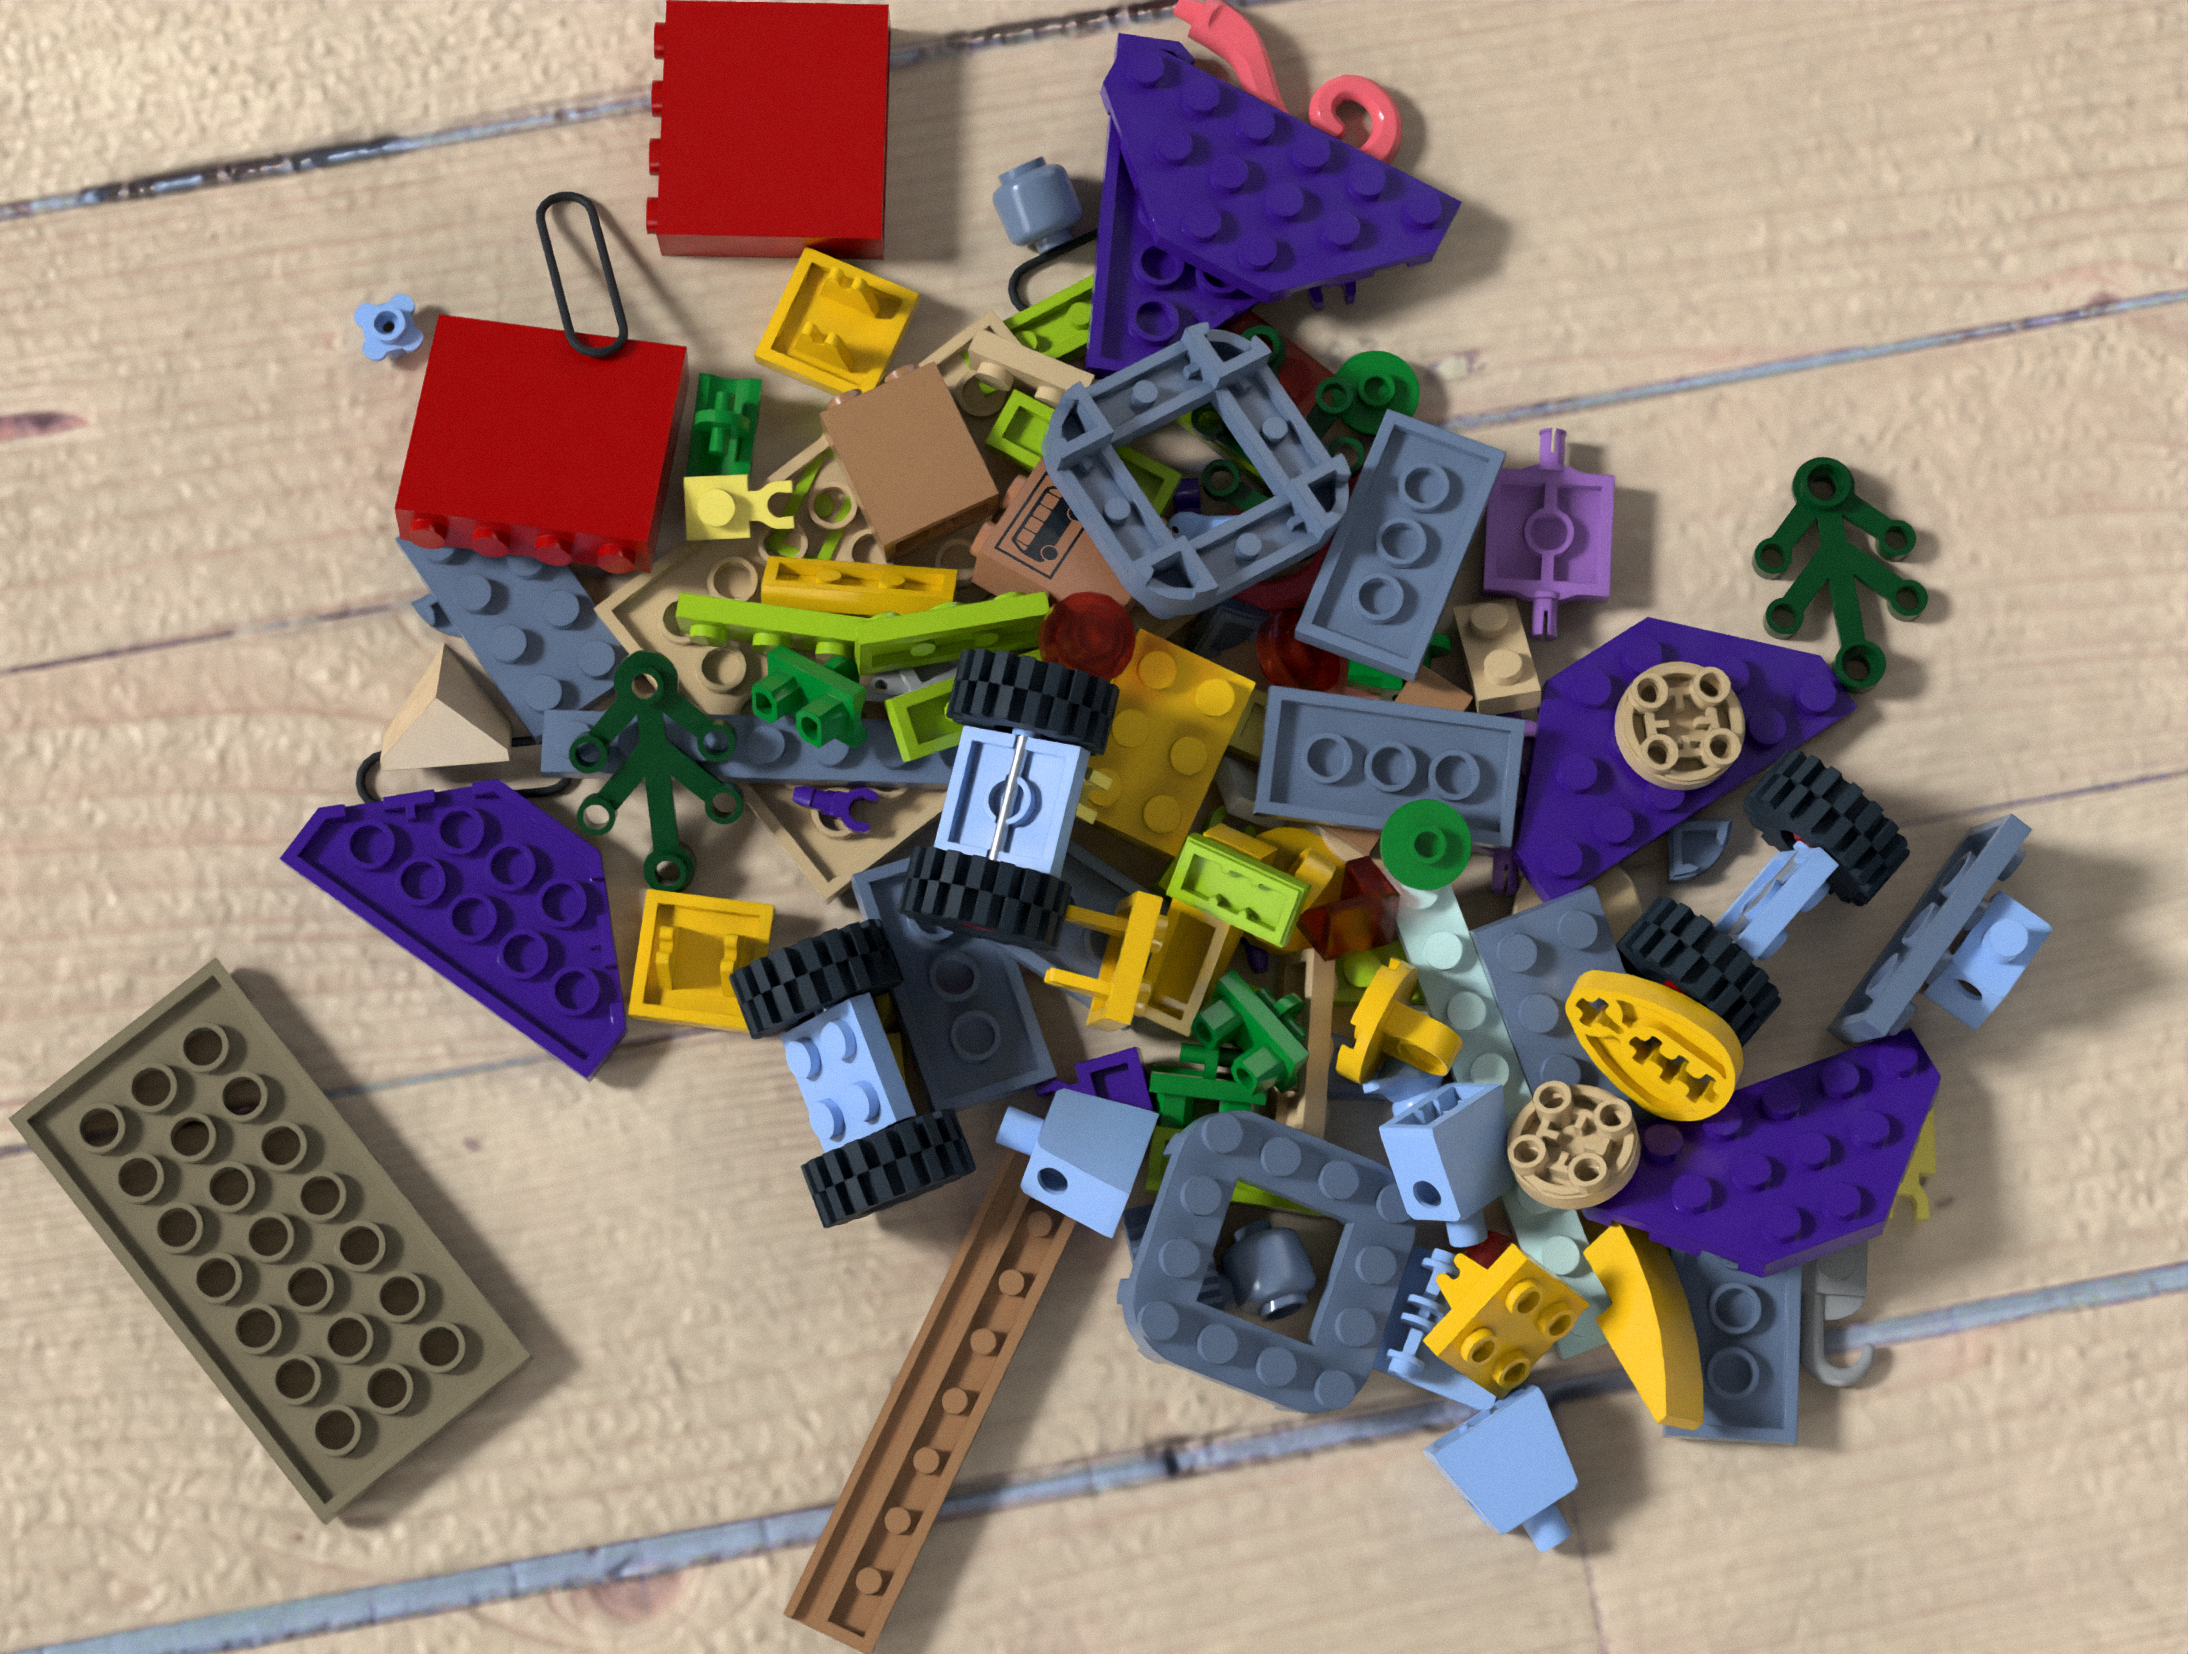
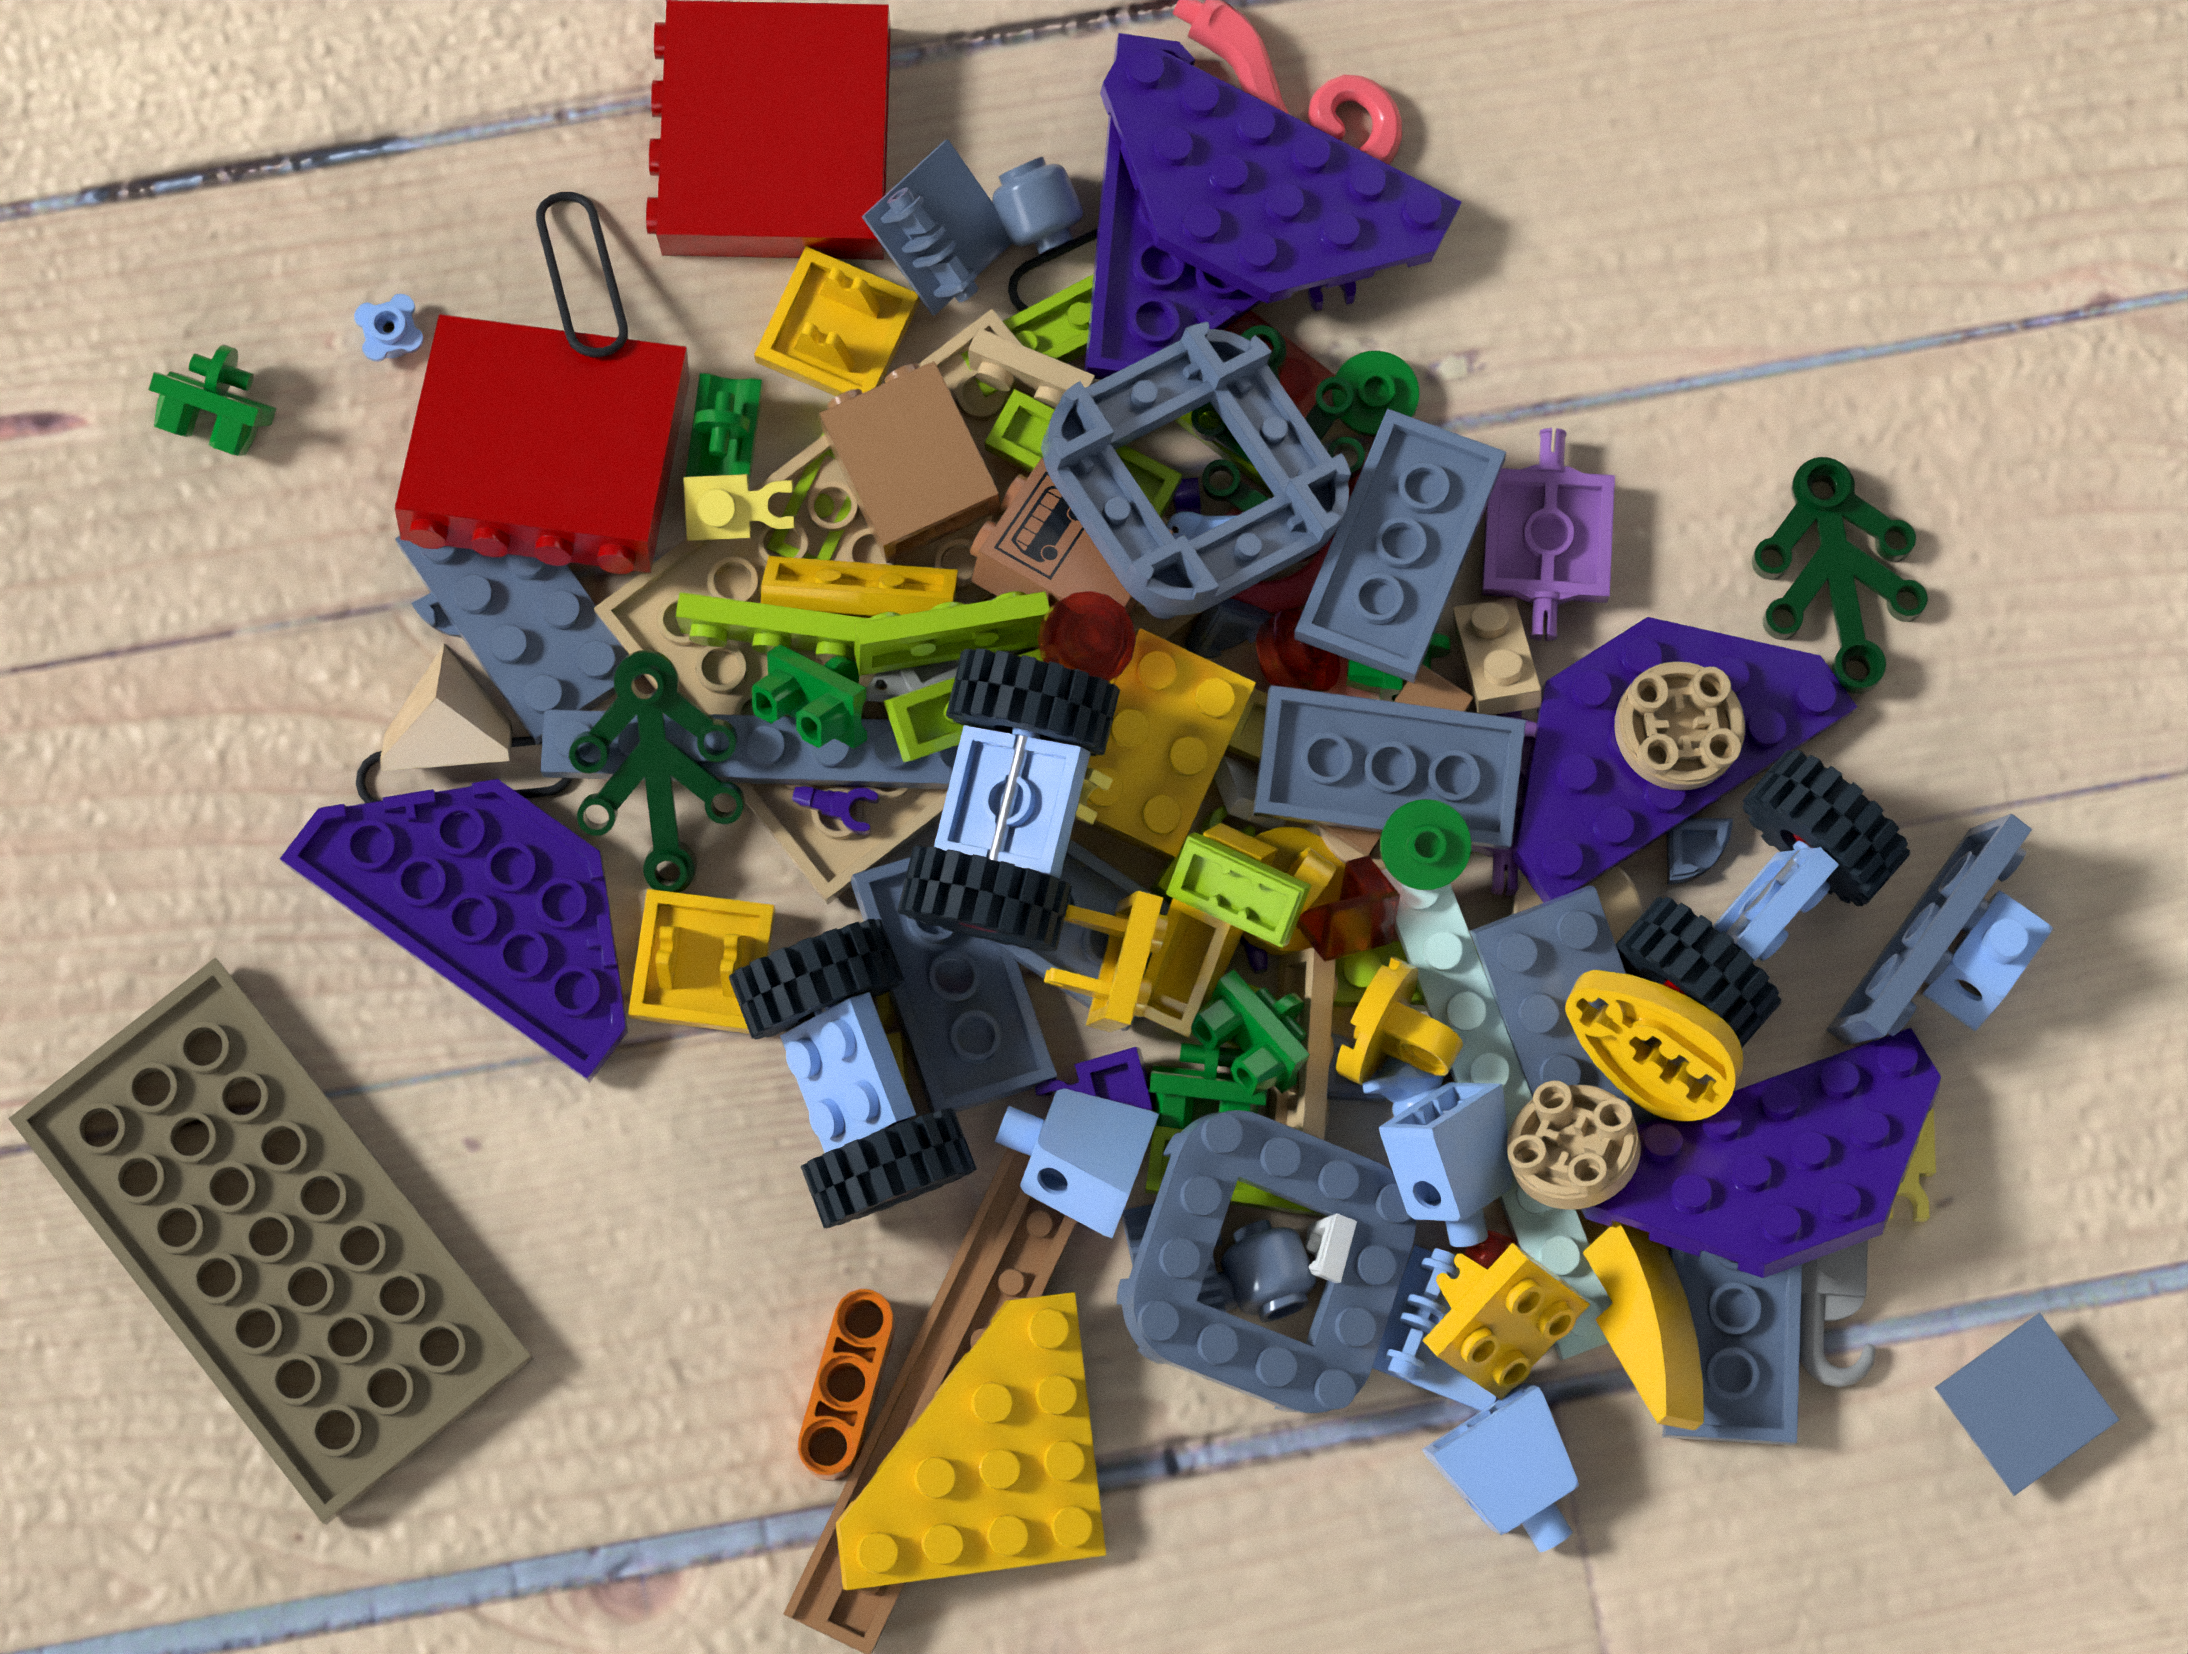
(184, 397): none -> green hips
(843, 1352): none -> orange beam
(939, 228): none -> sand blue hinge
(991, 1466): none -> yellow plate
(1330, 1243): none -> white tile
(2026, 1404): none -> sand blue piece

